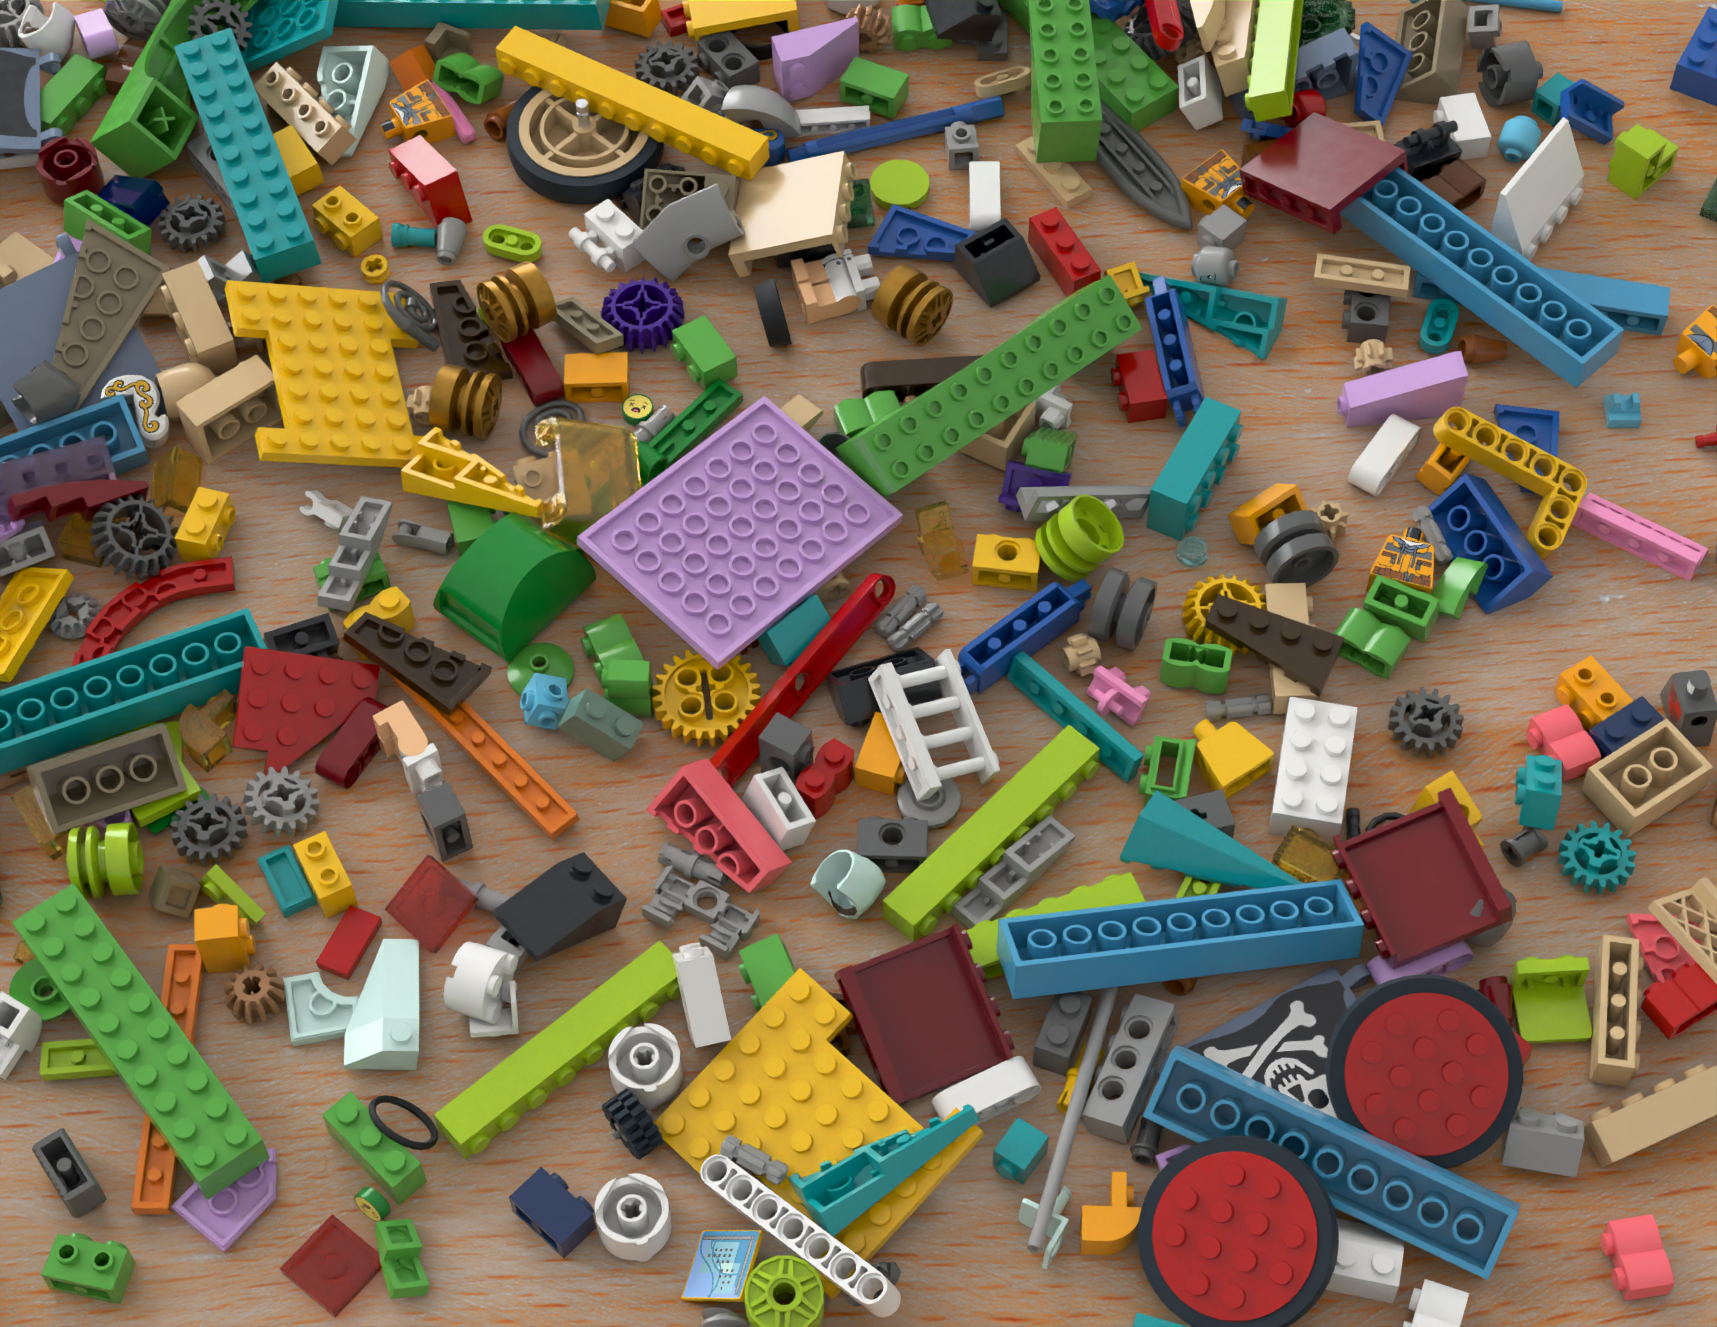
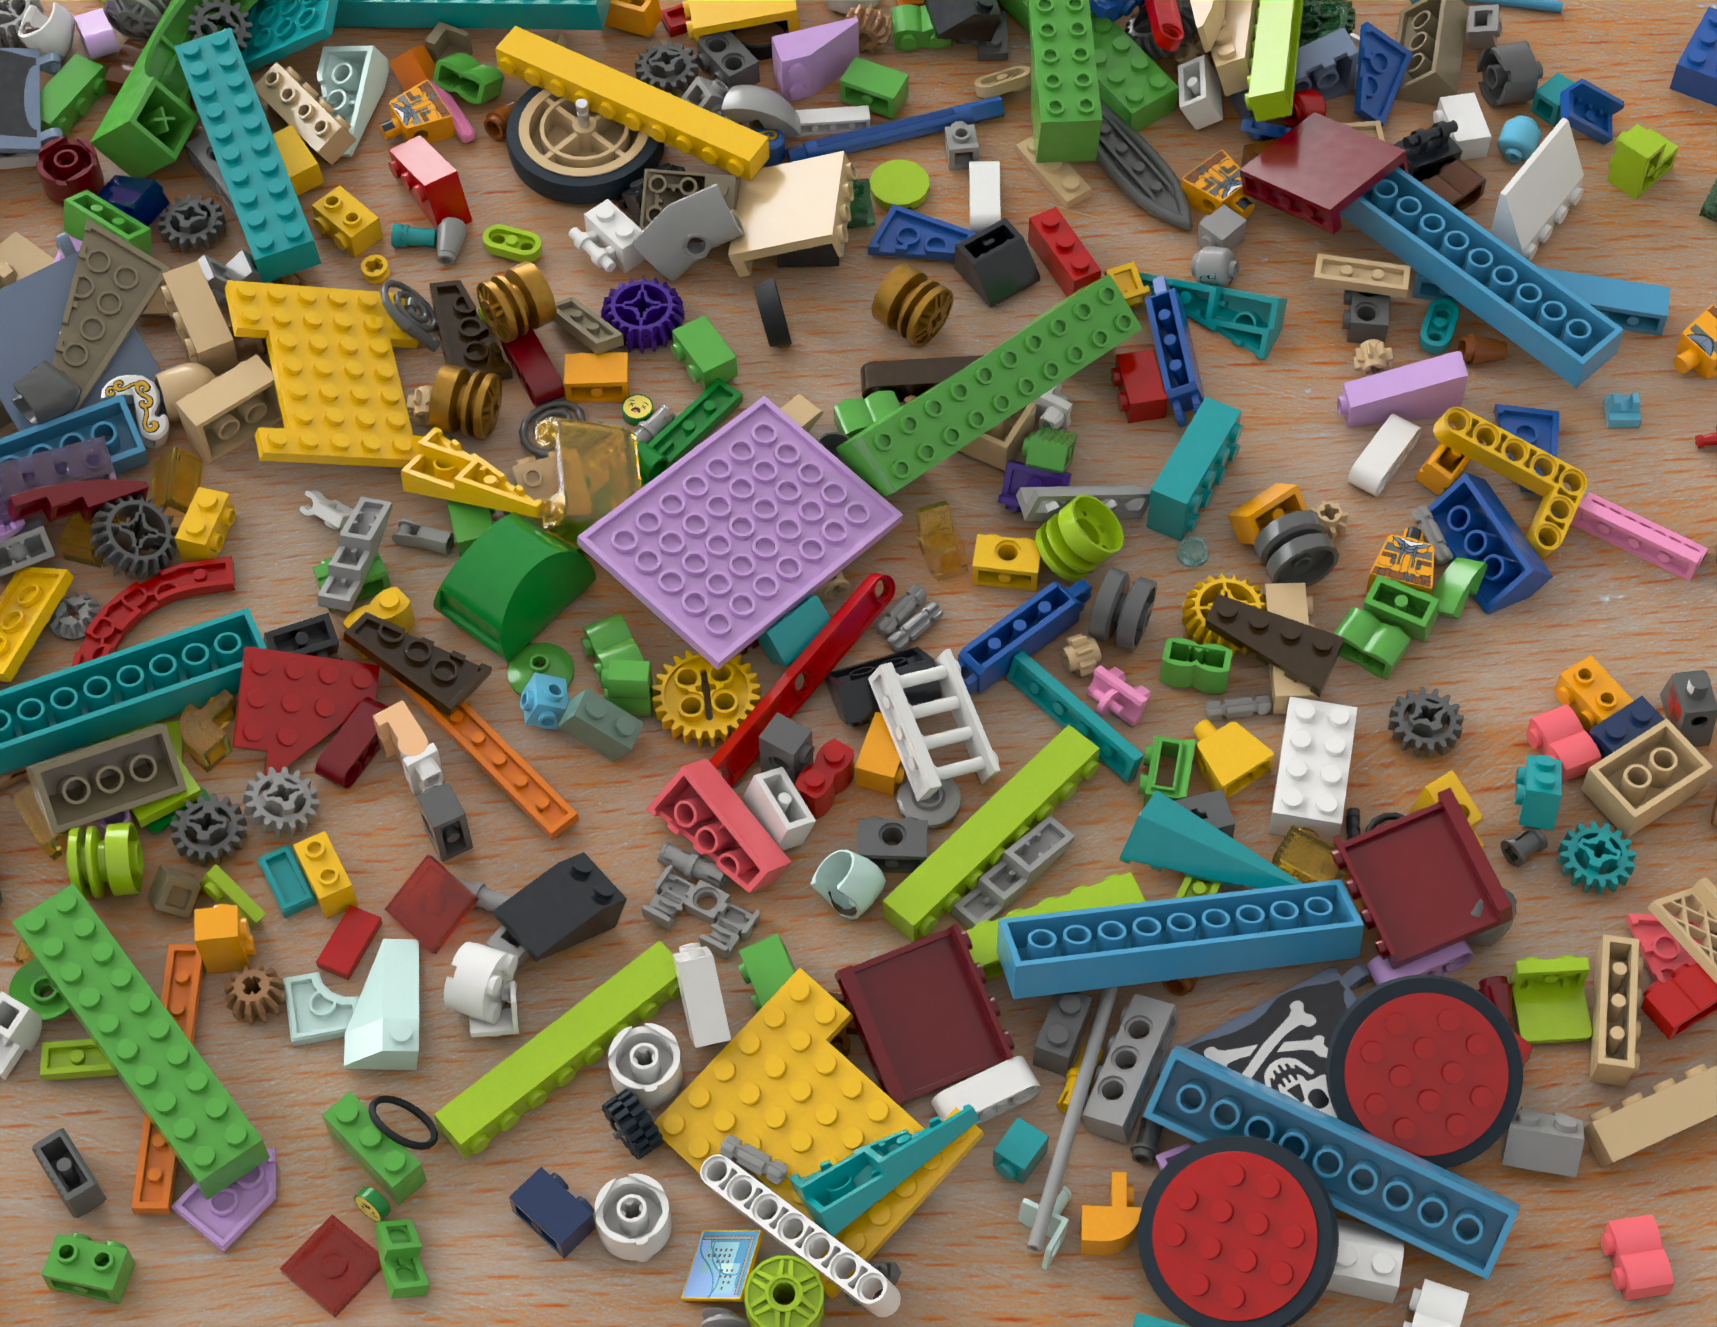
(833, 285): hips -> none

